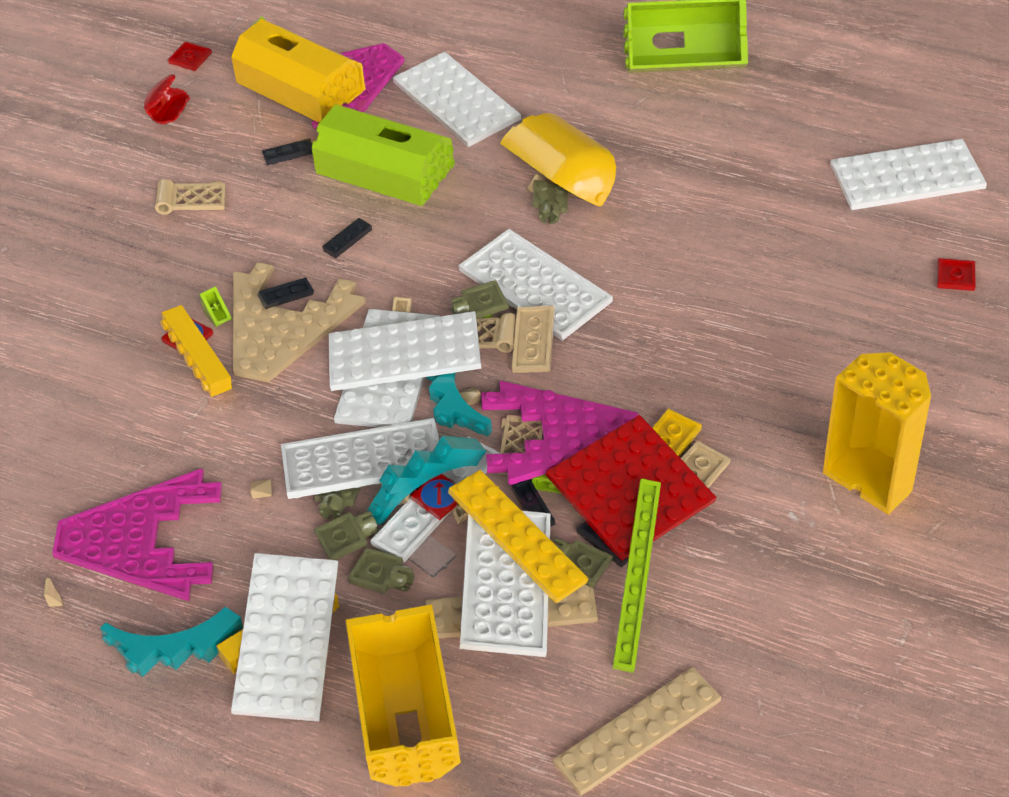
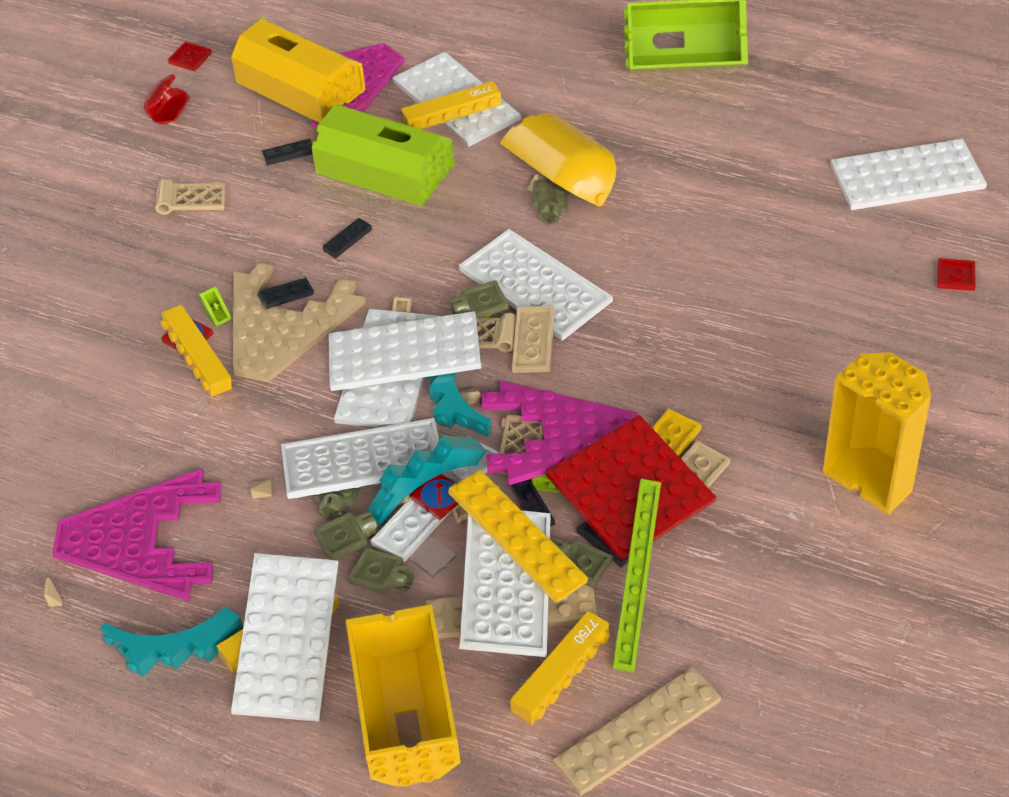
(452, 106): none -> yellow brick
(560, 668): none -> yellow brick

